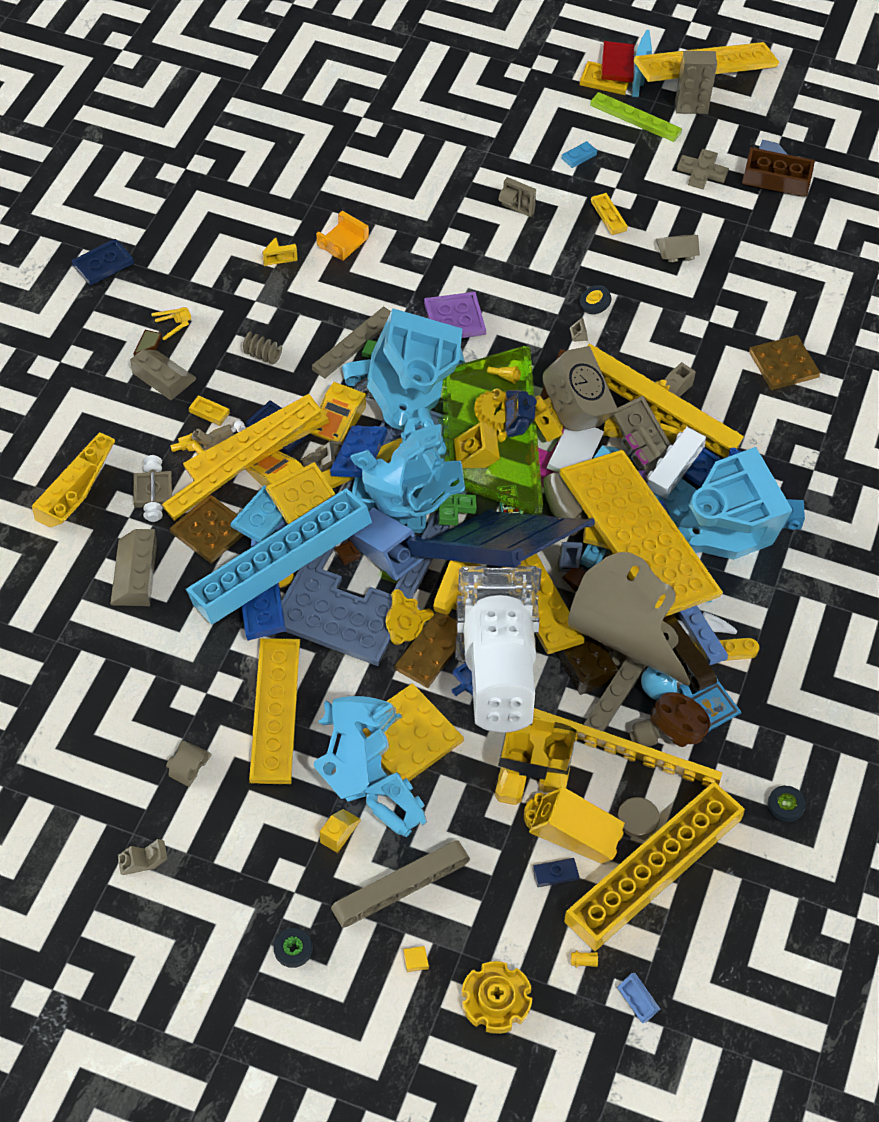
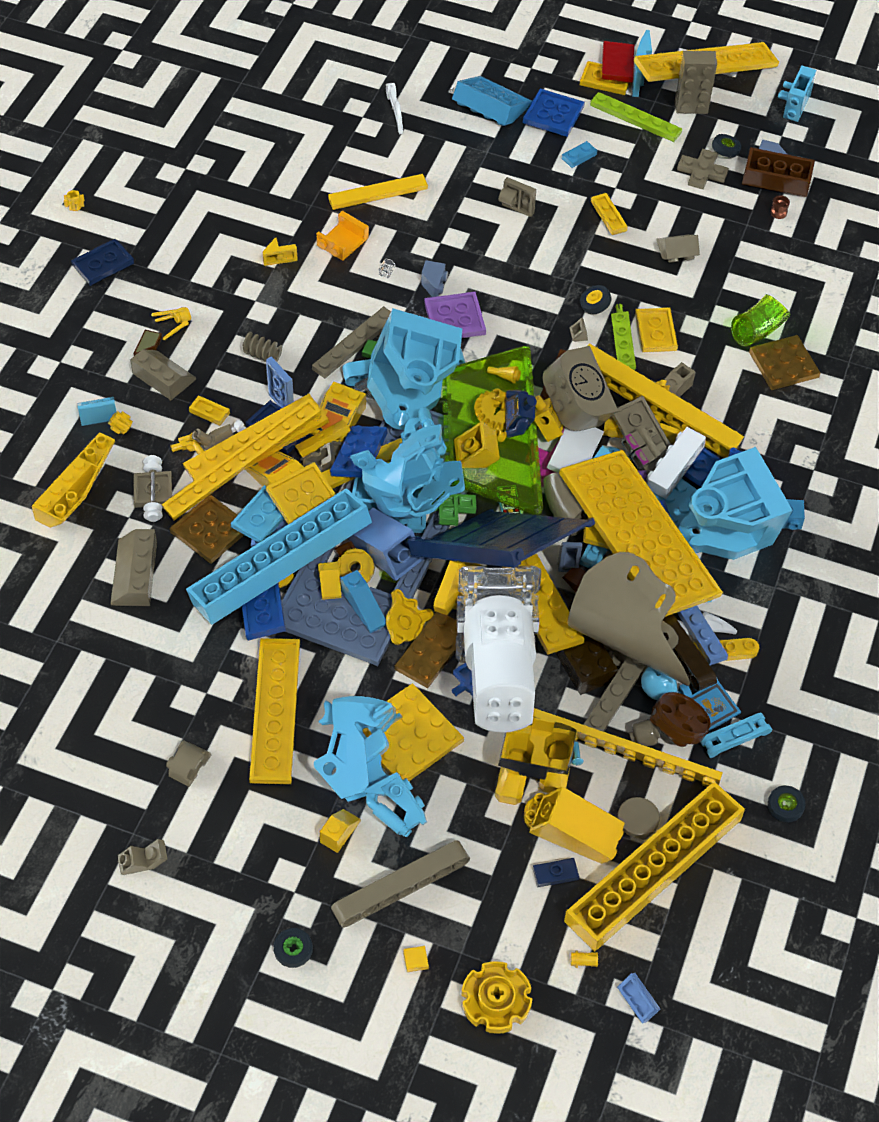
(74, 200): none -> yellow gear
(96, 411): none -> medium azure slope
(120, 422): none -> yellow gear
(279, 384): none -> medium blue tile
(328, 435): none -> yellow tile
(329, 580): none -> yellow slope
(356, 556): none -> yellow tile
(362, 601): none -> dark azure slope
(377, 191): none -> yellow tile
(386, 268): none -> clear hose
(391, 95): none -> white piece
(433, 277): none -> sand blue slope
(490, 99): none -> dark azure slope
(553, 112): none -> blue plate
(577, 760): none -> medium azure piece
(623, 337): none -> lime plate
(656, 330): none -> yellow tile
(726, 145): none -> black bush
(736, 734): none -> medium azure plate
(758, 321): none -> clear neon green brick
(780, 207): none -> copper wheel
(798, 94): none -> medium azure piece

